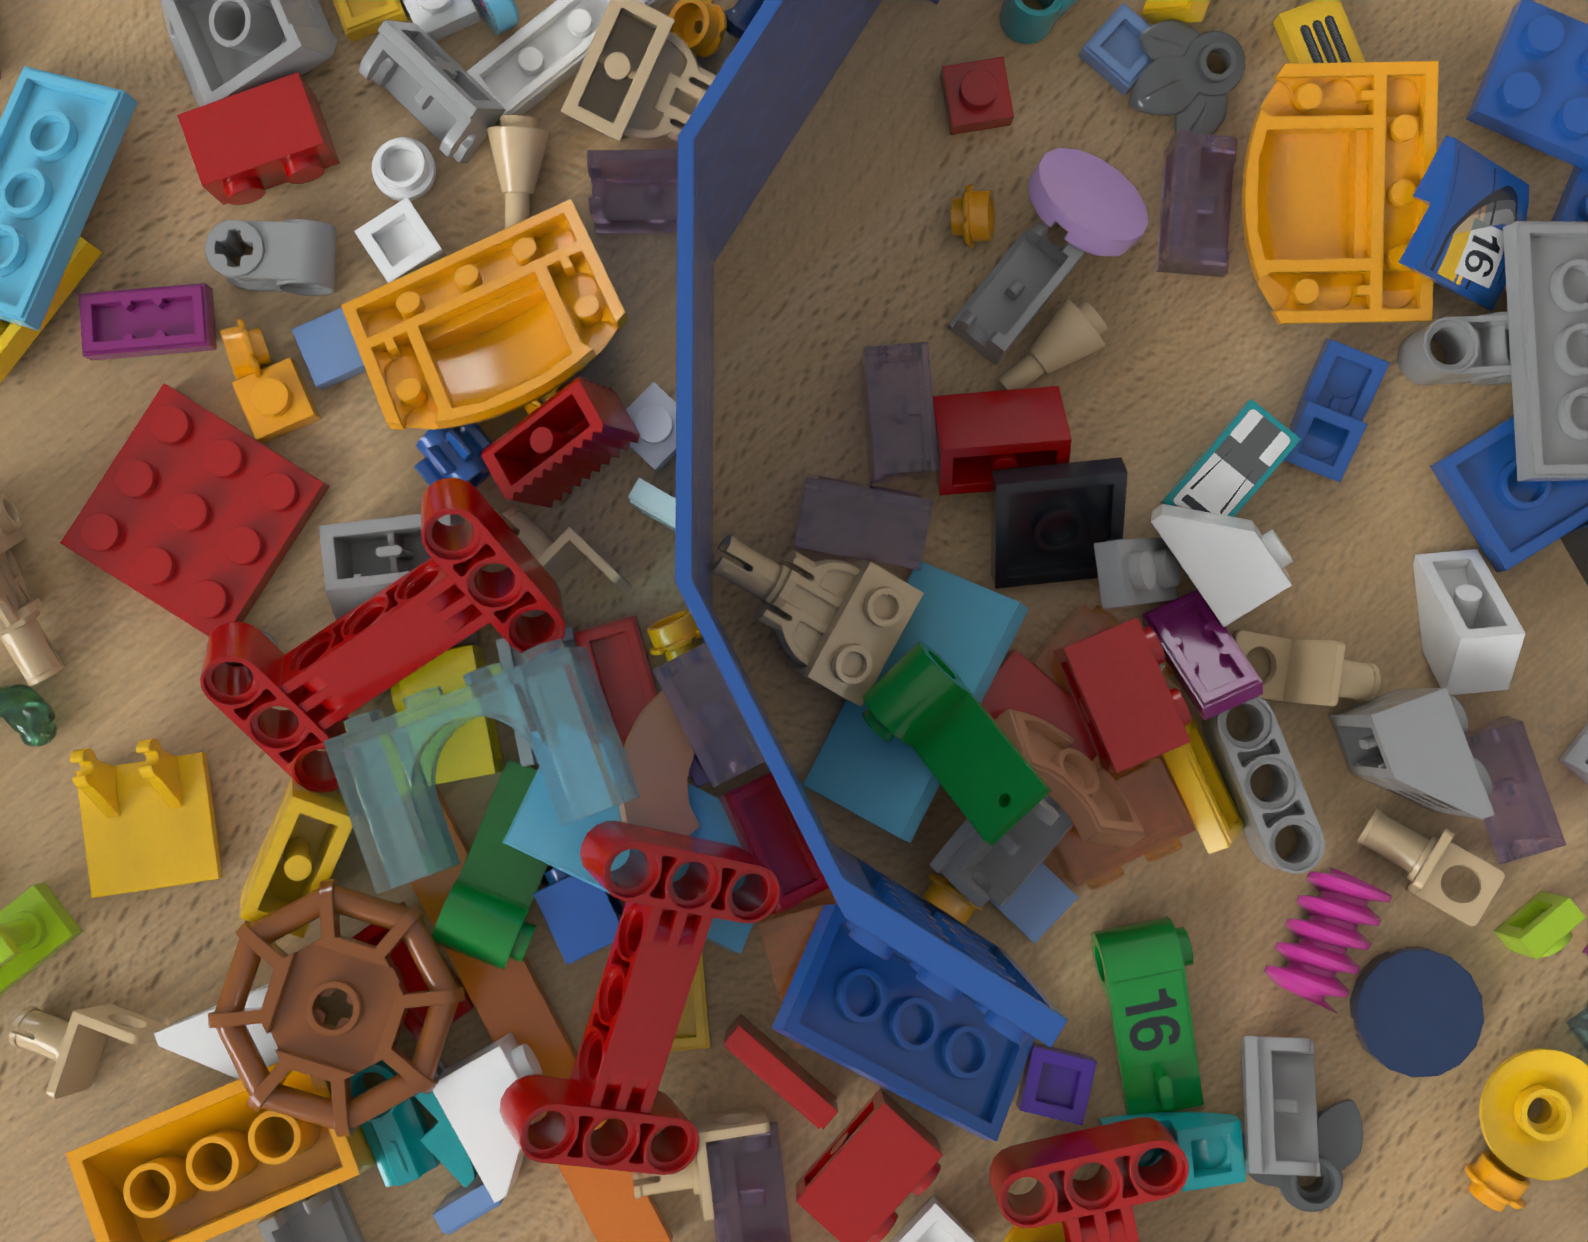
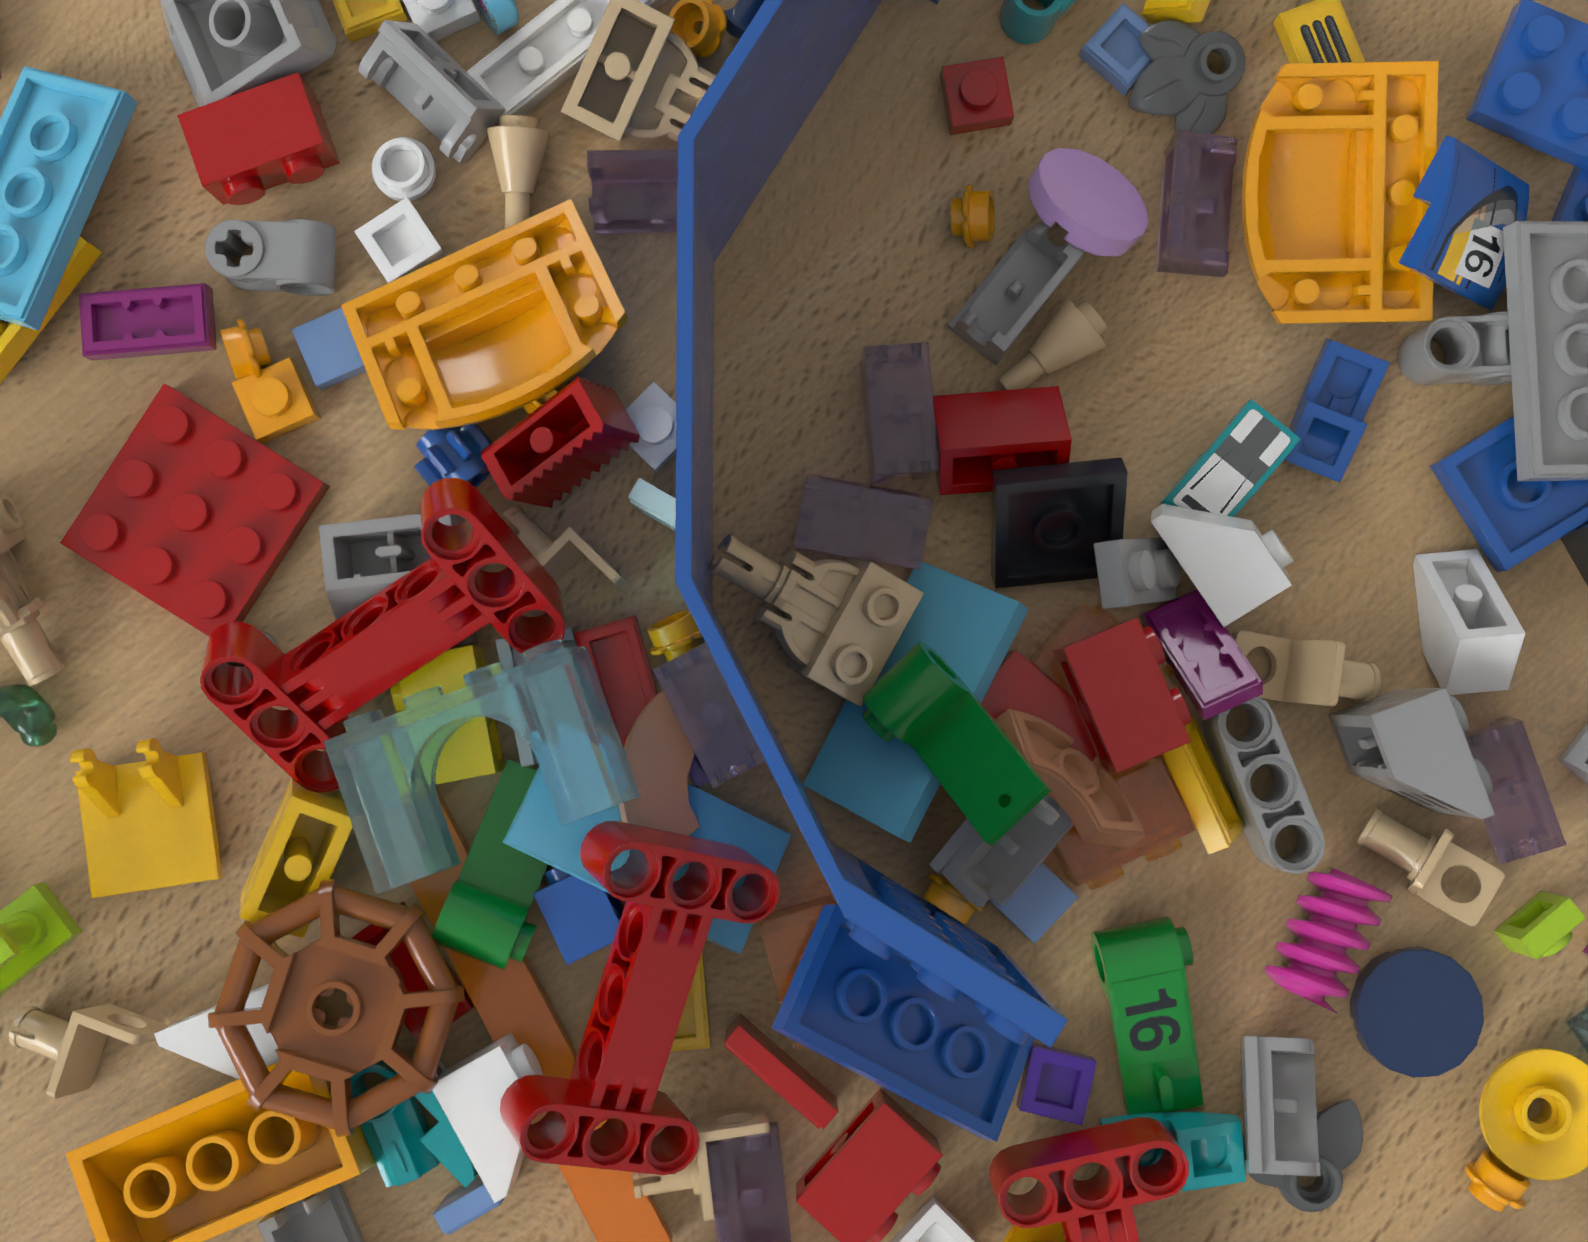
(774, 838): red tile -> none

